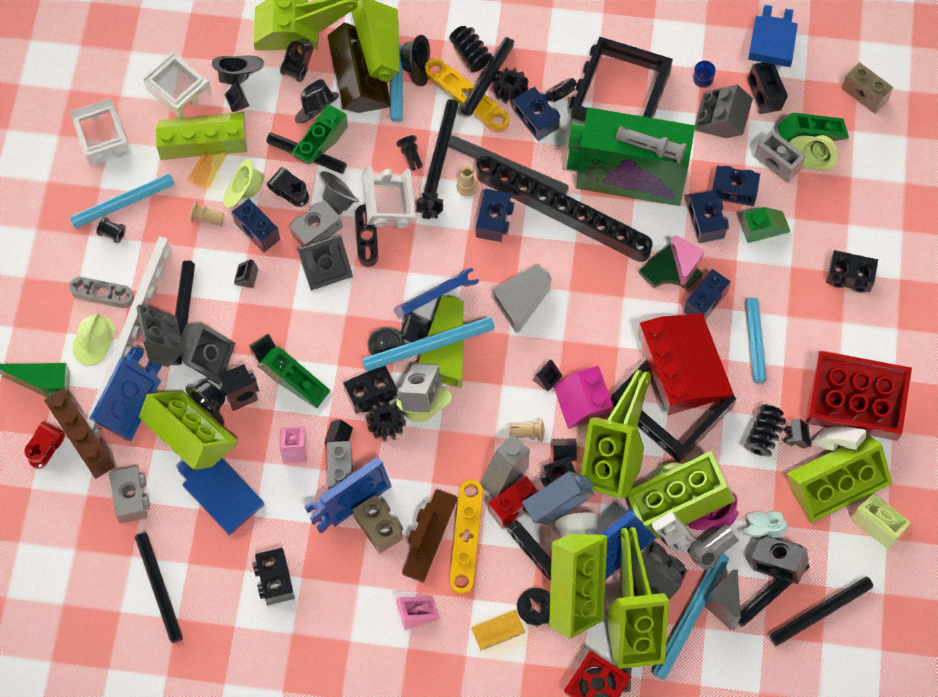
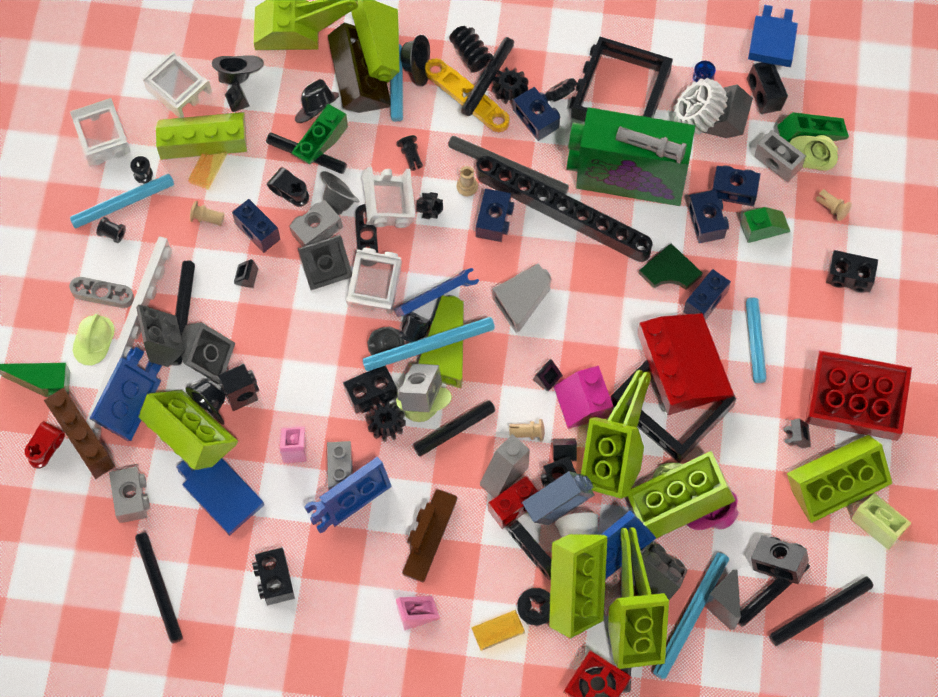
(143, 168): none -> black bush
(244, 184): yellowish green piece -> none
(261, 347): black slope -> none
(293, 376): green slope -> none
(295, 63): black piece -> none
(338, 432): black slope -> none
(373, 526): dark tan brick -> none
(374, 280): none -> window
(441, 146): black axle -> none
(454, 428): none -> black axle
(465, 553): yellow piece -> none
(674, 532): white slope -> none
(686, 258): bright pink slope -> none
(701, 105): none -> white gear
(713, 547): light grey piece -> none
(762, 524): light aqua plate -> none
(765, 430): black piece -> none
(832, 437): white slope -> none
(835, 205): none -> tan pin
(867, 87): dark tan brick -> none

